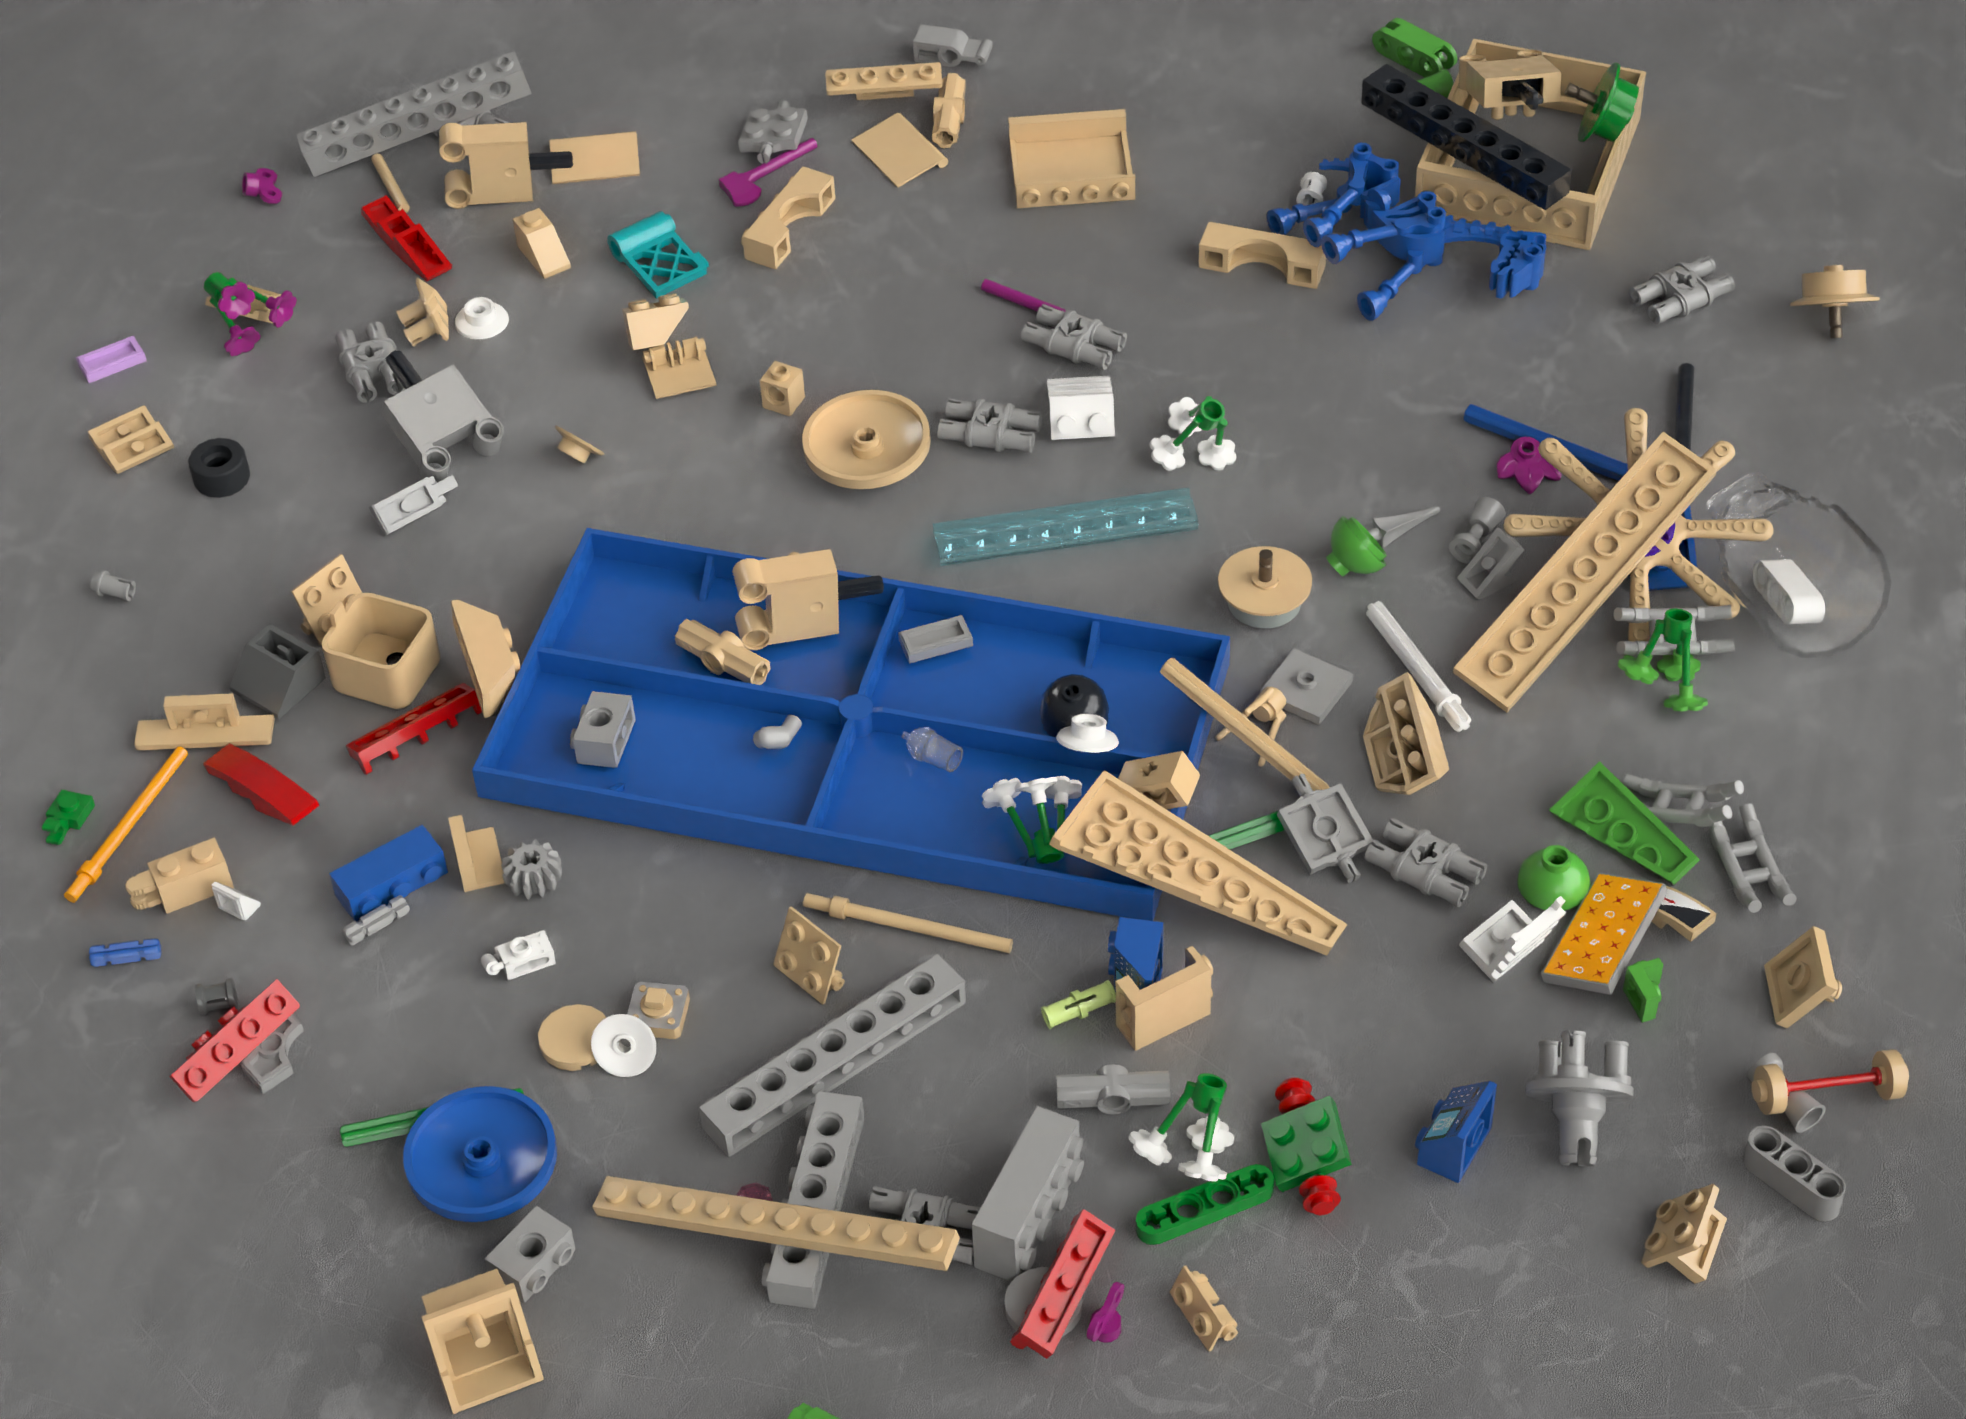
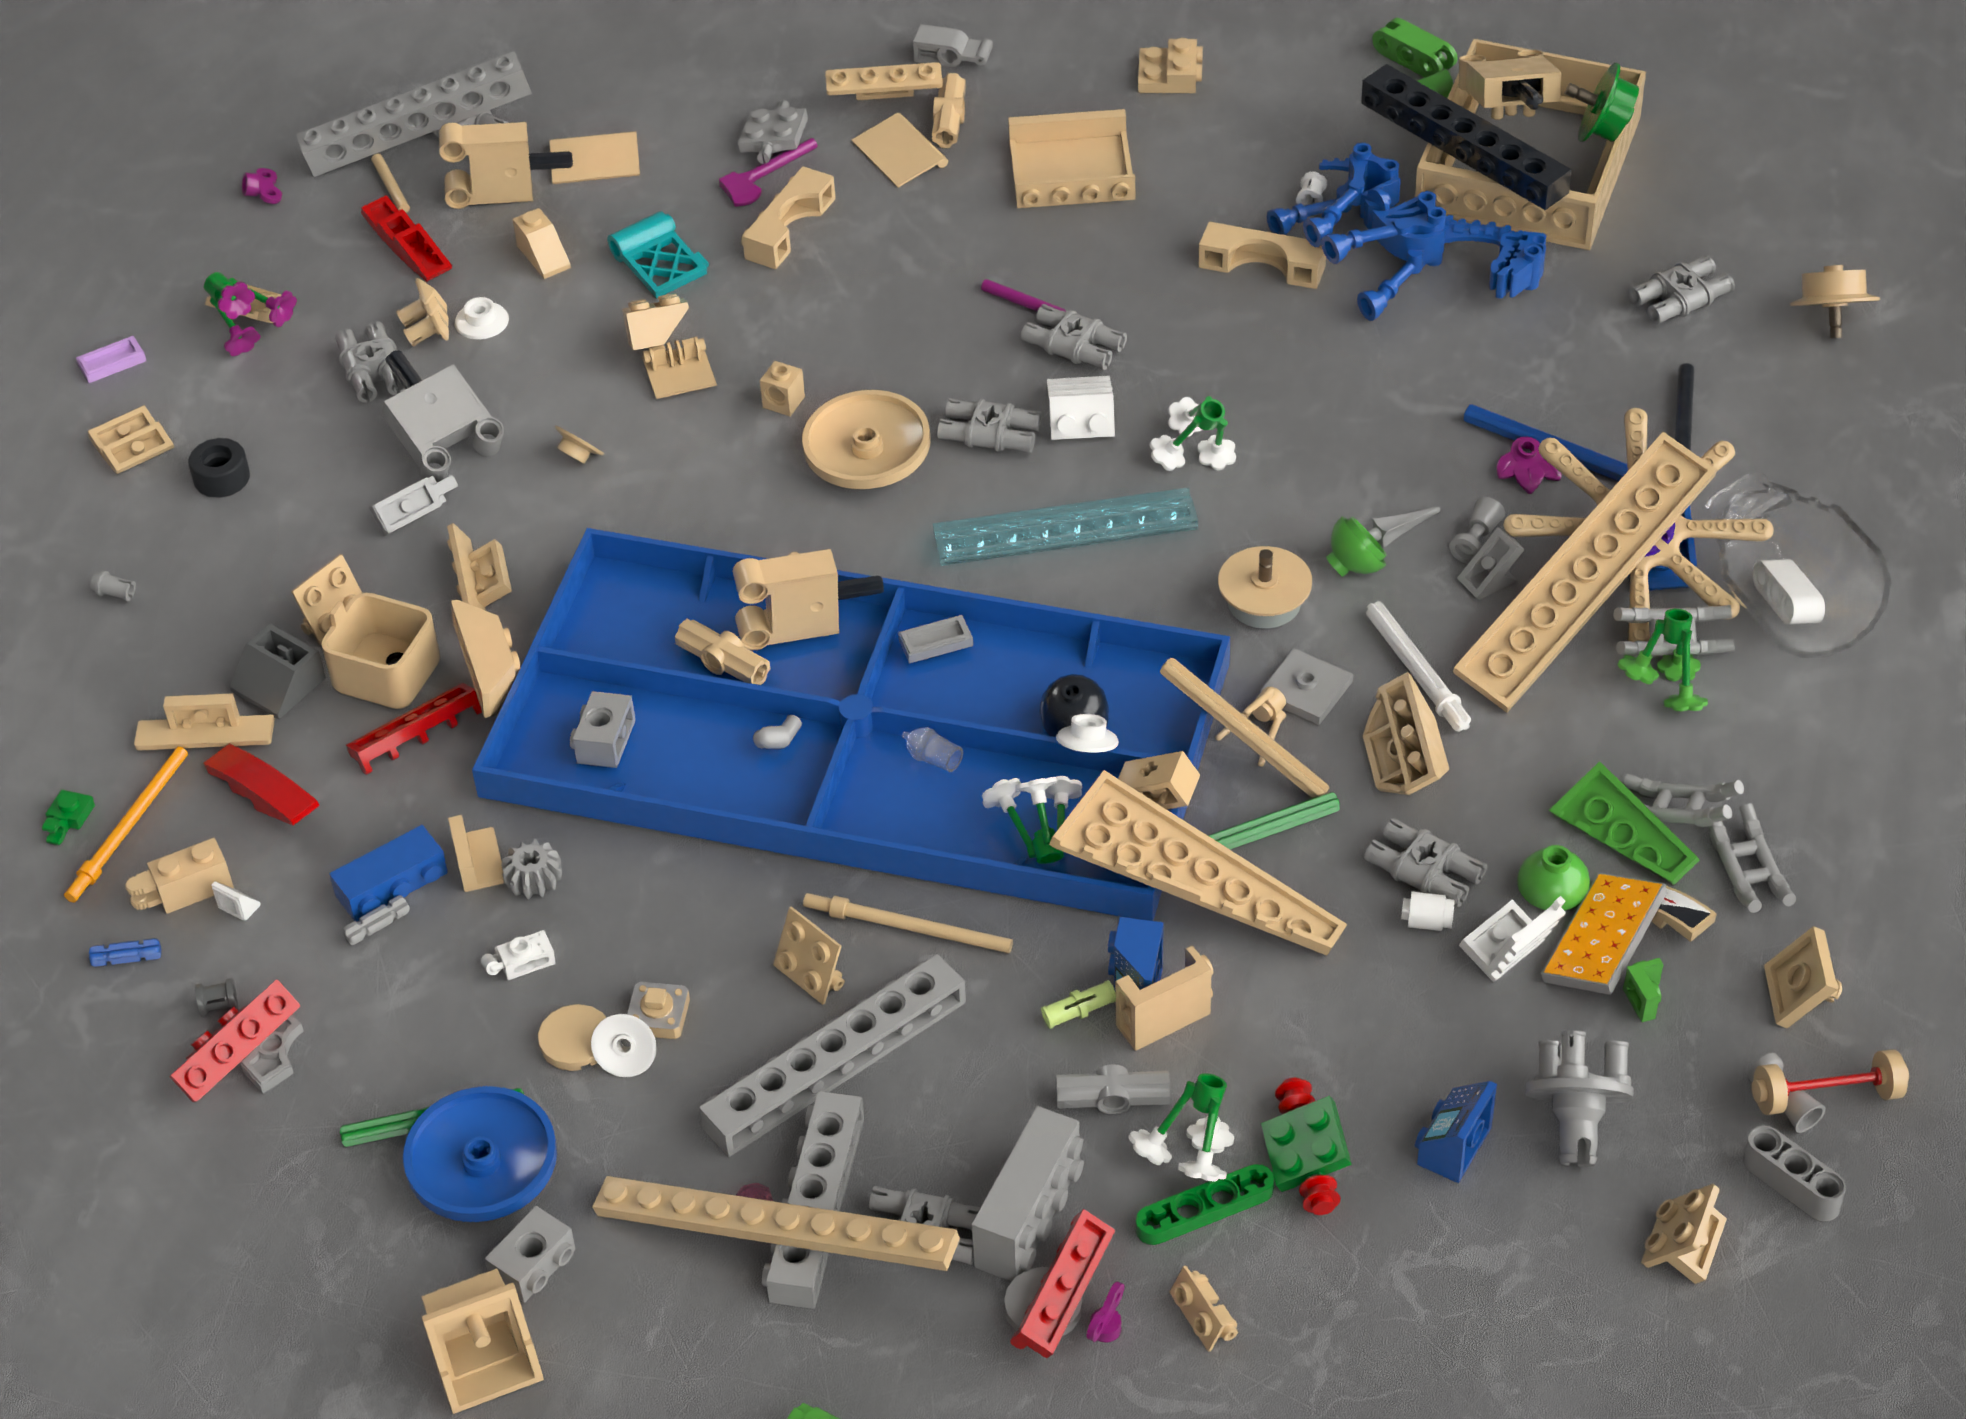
(480, 572): none -> tan bracket
(1171, 68): none -> tan plate
(1325, 828): light grey plate -> none
(1428, 911): none -> white brick

